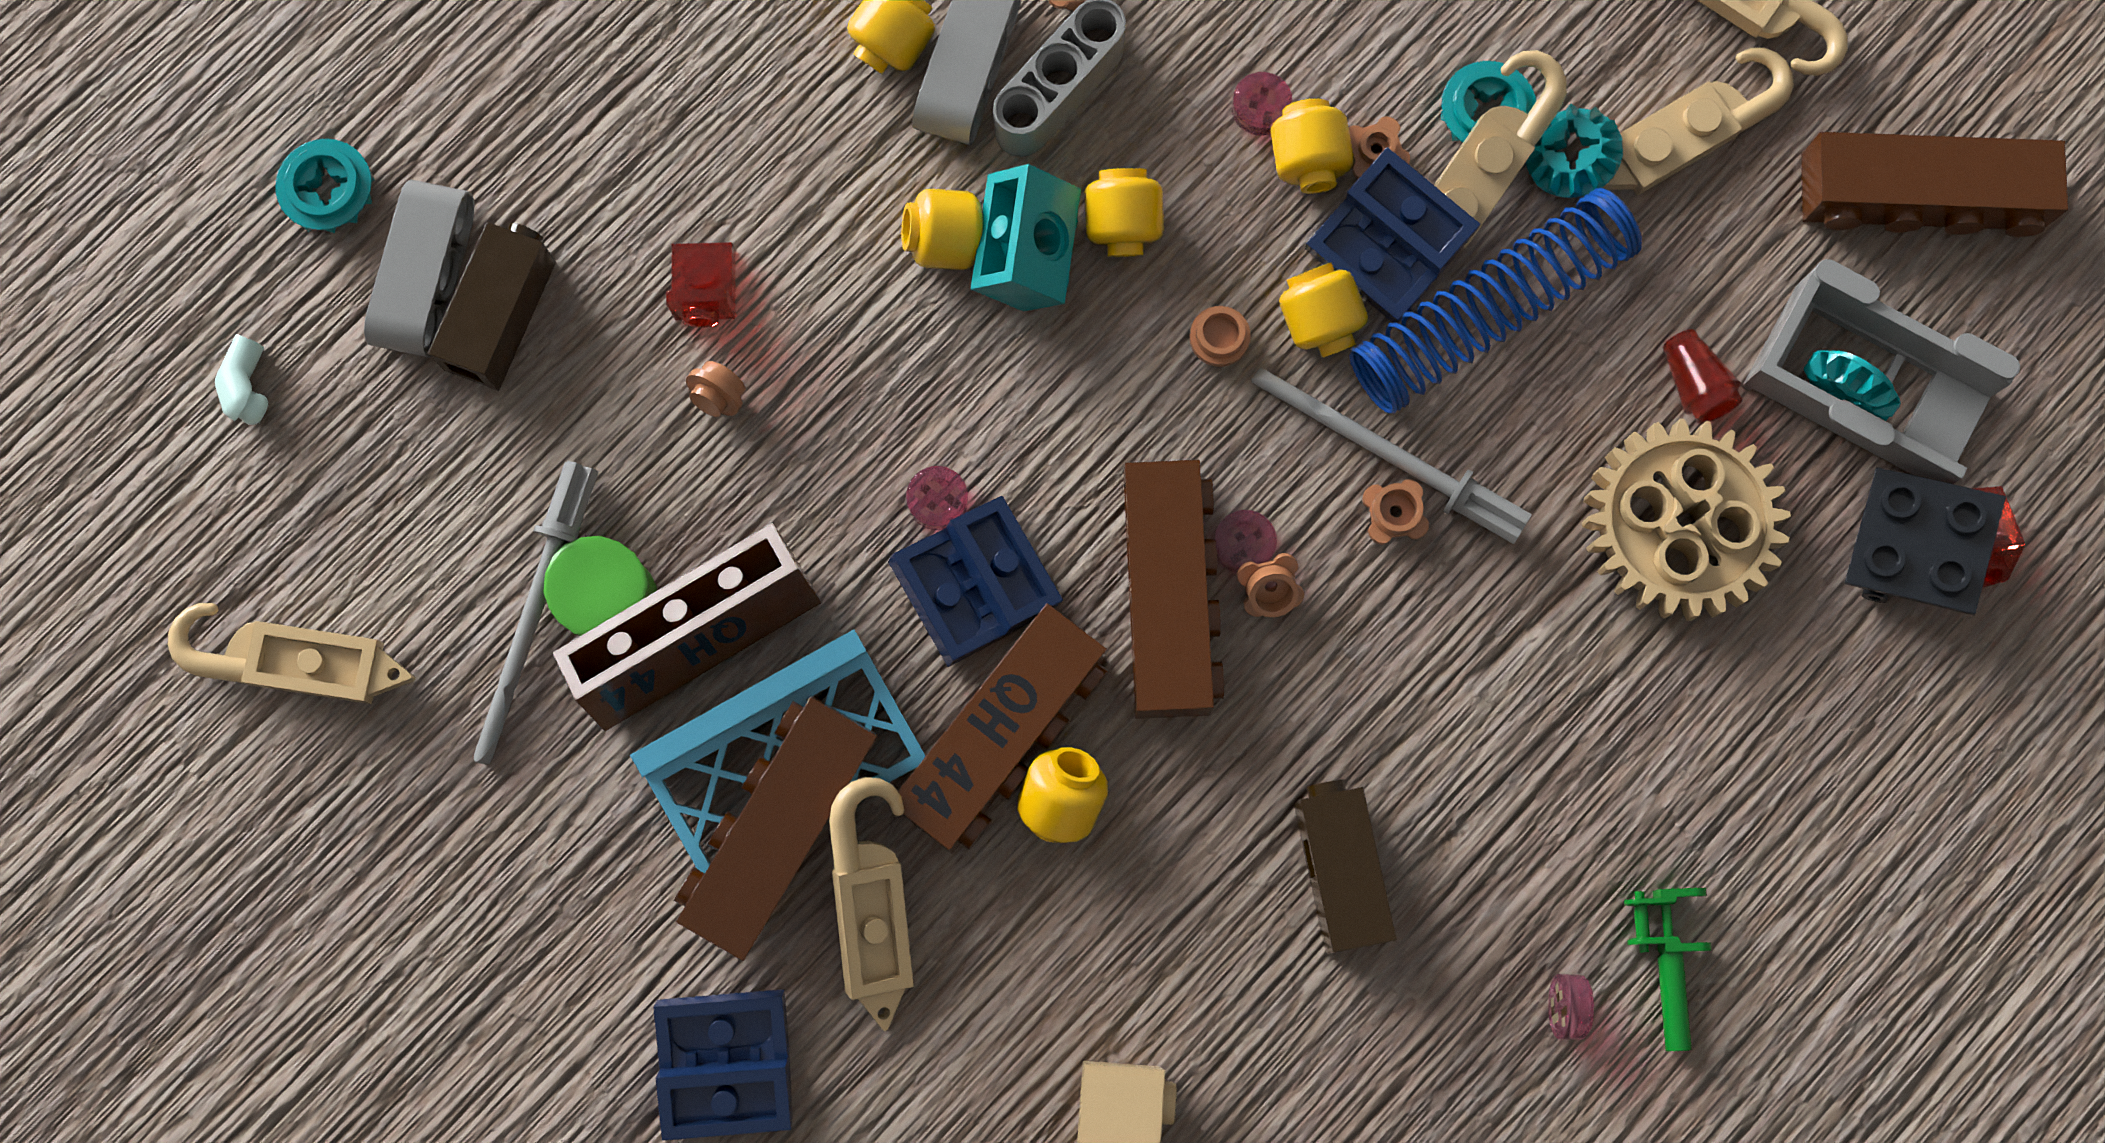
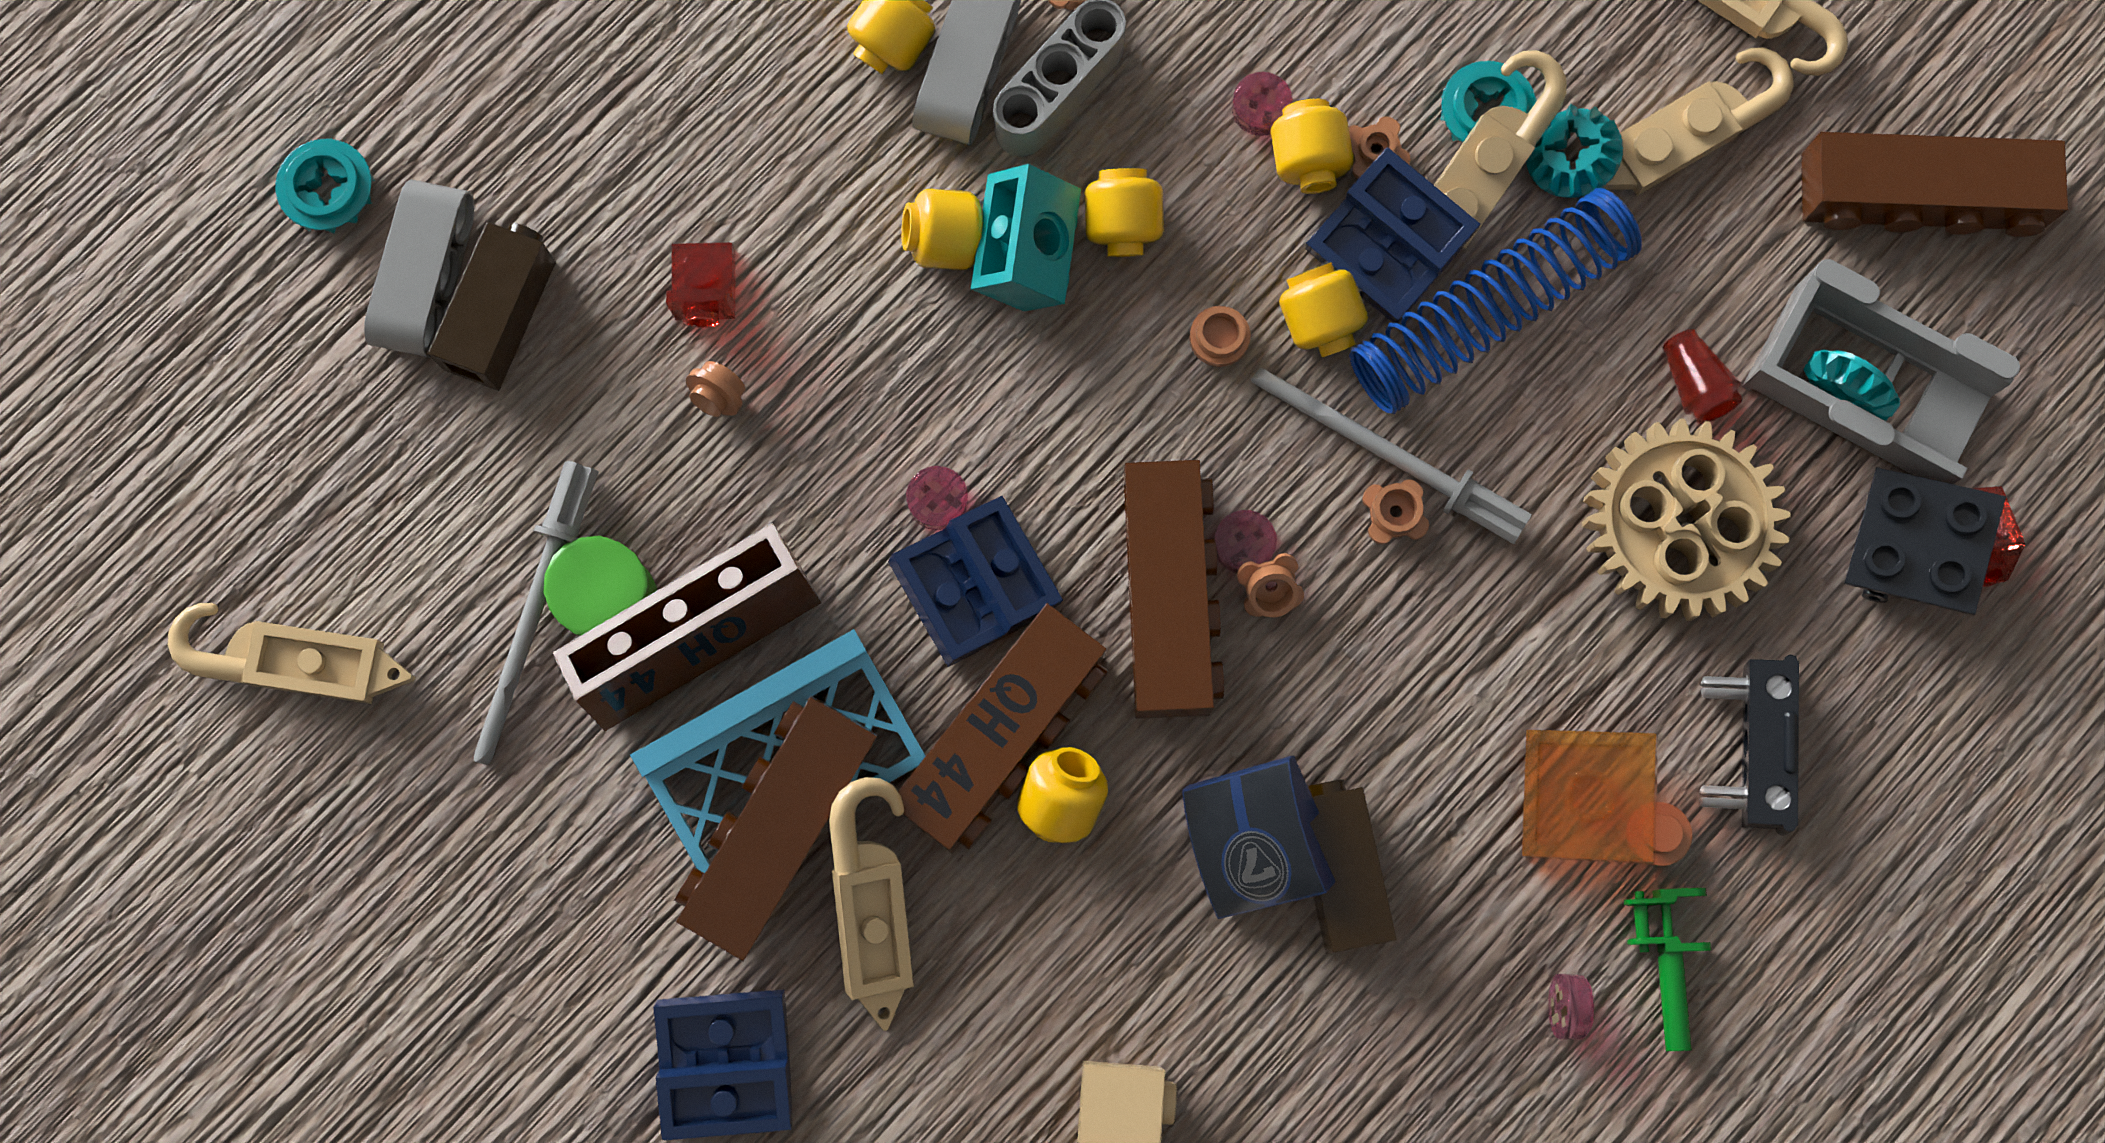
(234, 382): light aqua arm -> none
(1256, 838): none -> black slope
(1590, 796): none -> clear orange tile
(1672, 834): none -> nougat plate
(1769, 744): none -> black piece

